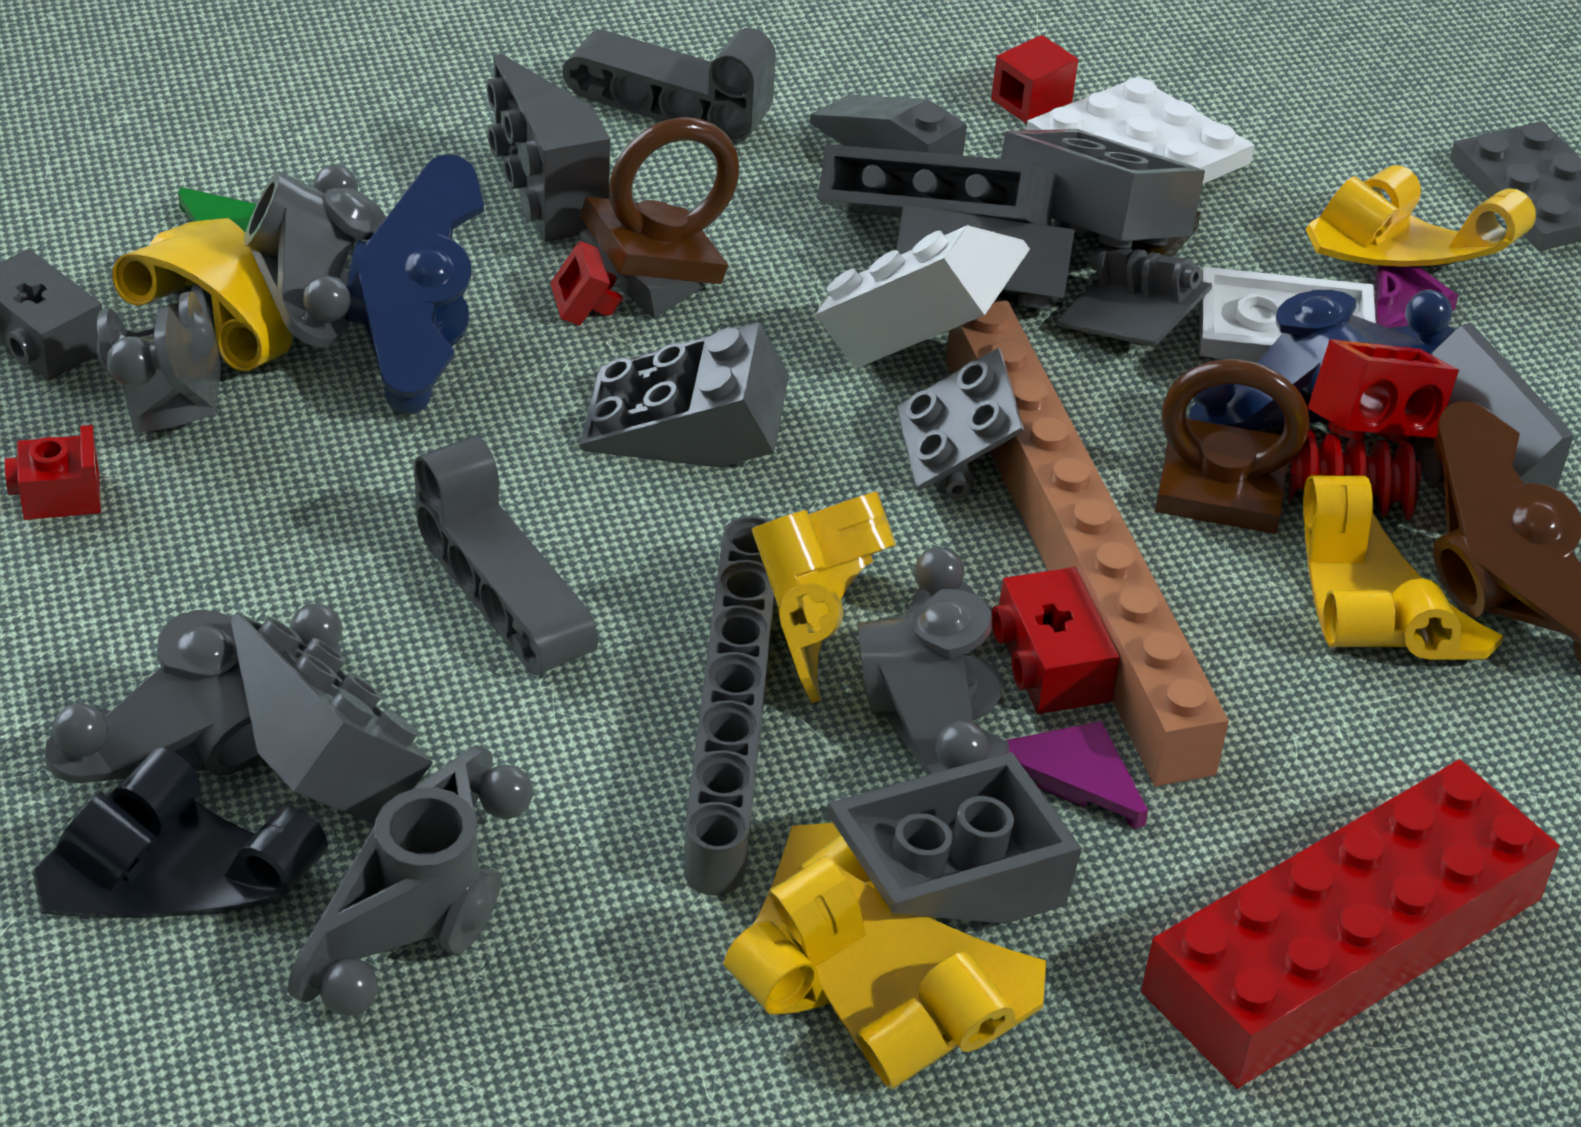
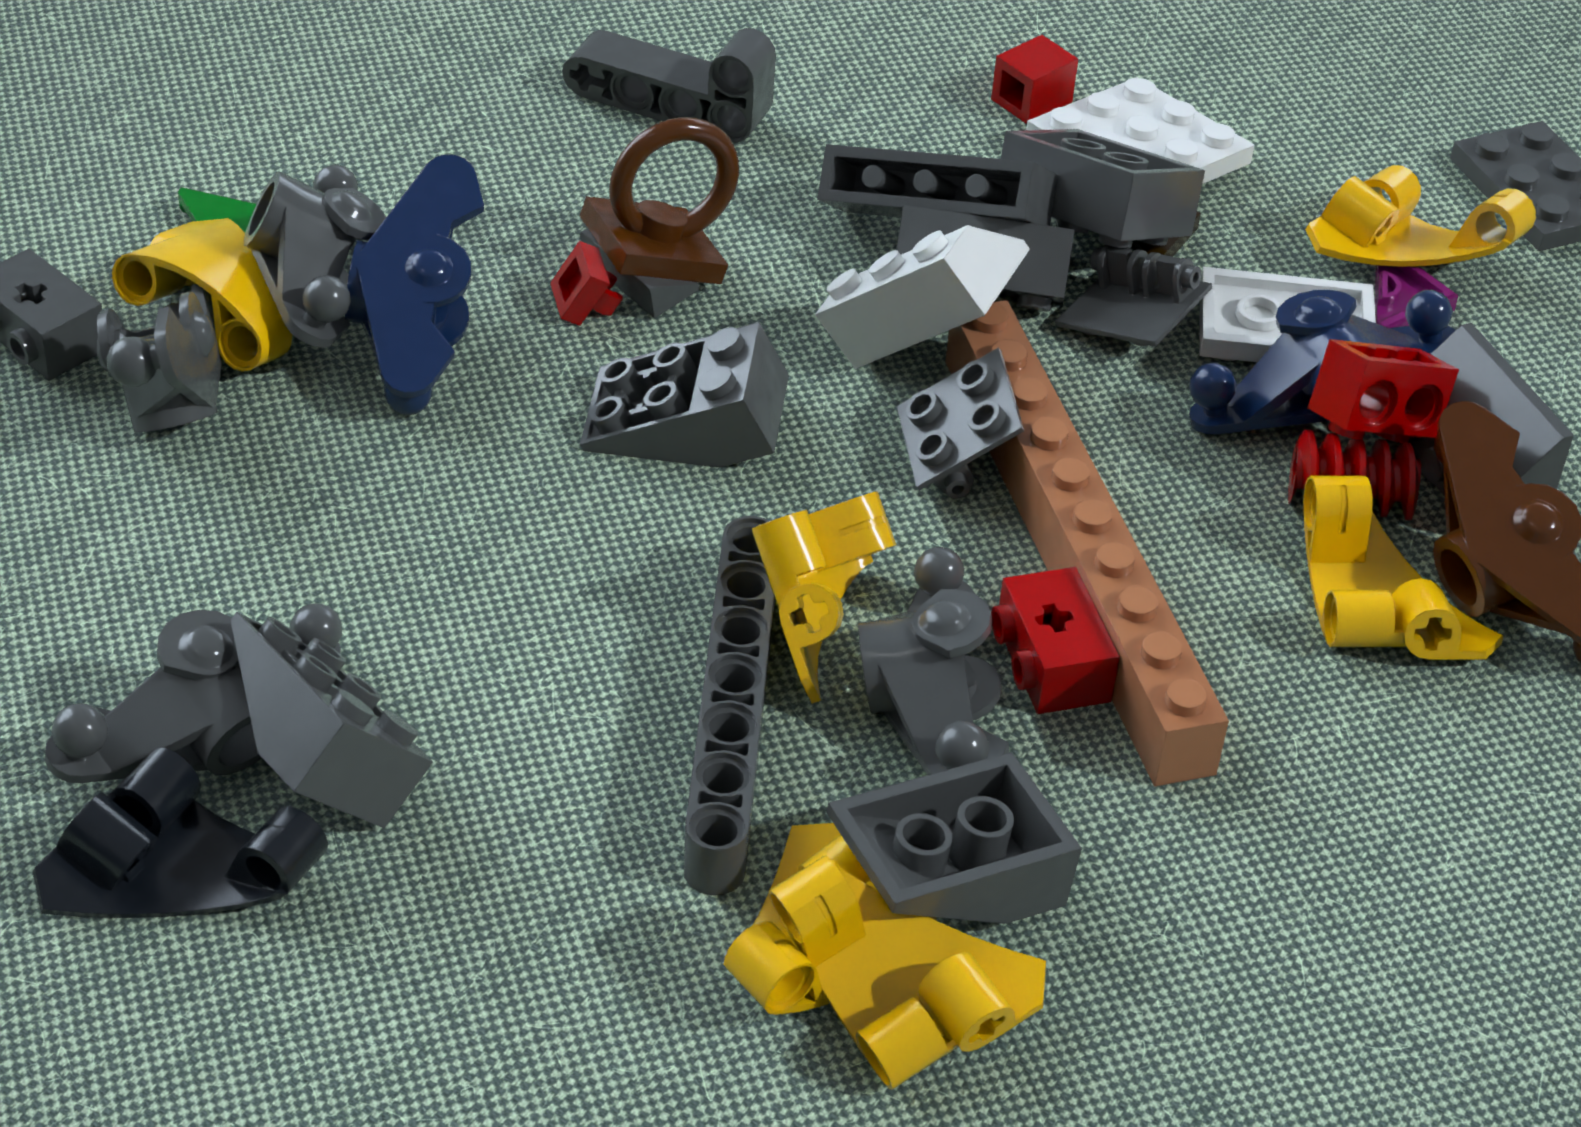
(56, 476): red brick -> none
(411, 881): dark grey piece -> none
(495, 559): dark grey beam -> none
(548, 148): dark grey slope -> none
(892, 124): dark grey slope -> none
(1081, 768): magenta tile -> none
(1226, 470): reddish brown tile -> none
(1347, 921): red brick -> none

